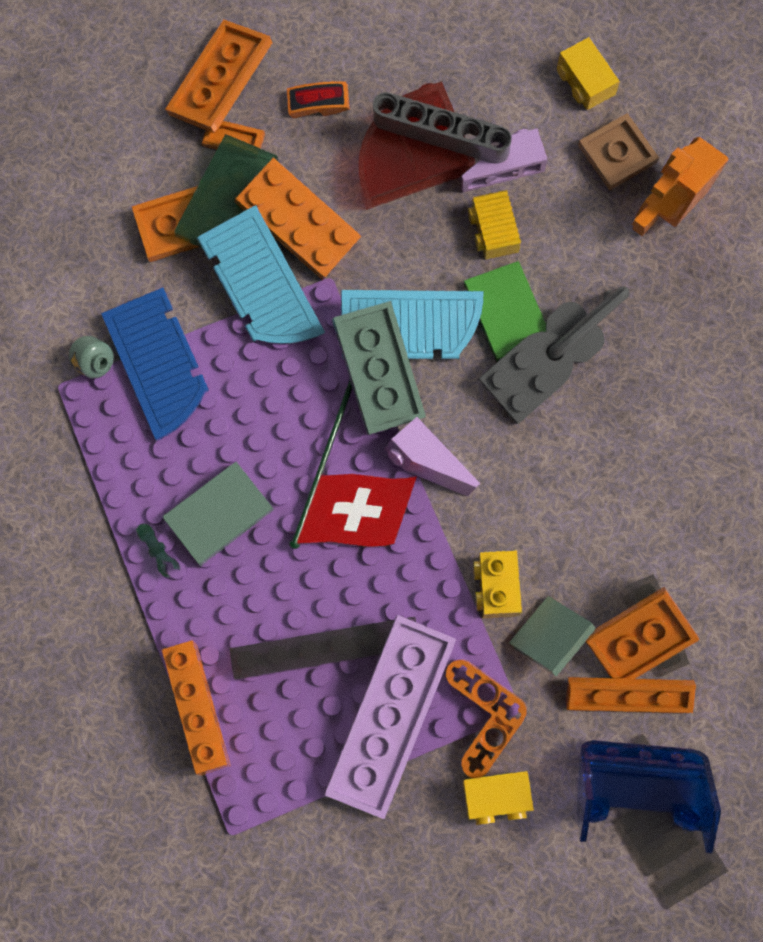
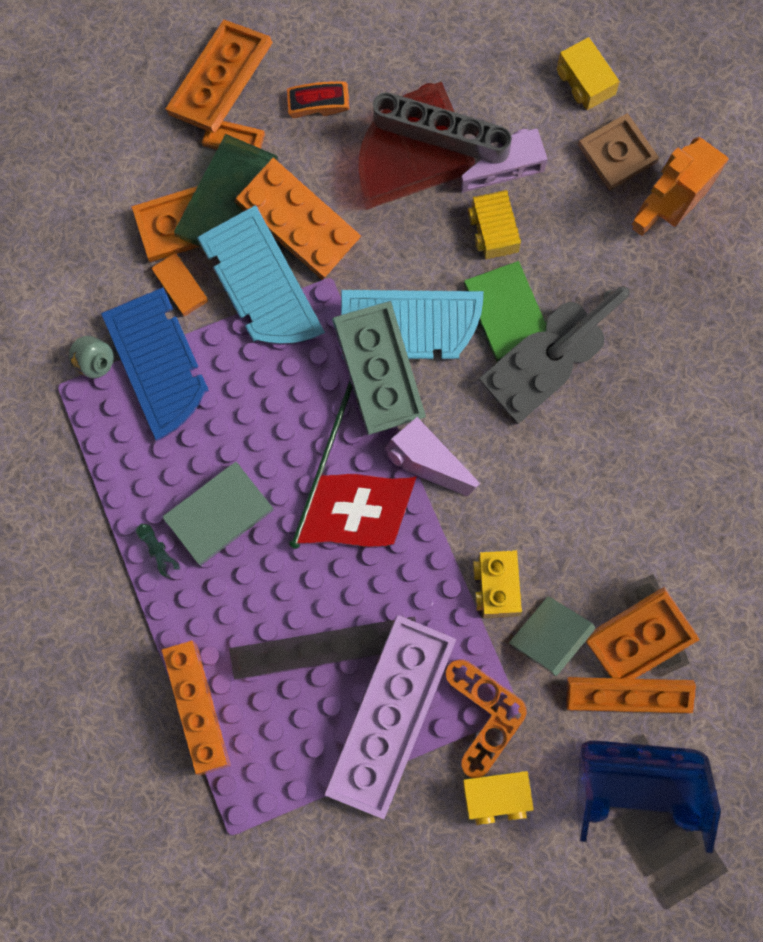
(179, 284): none -> orange tile

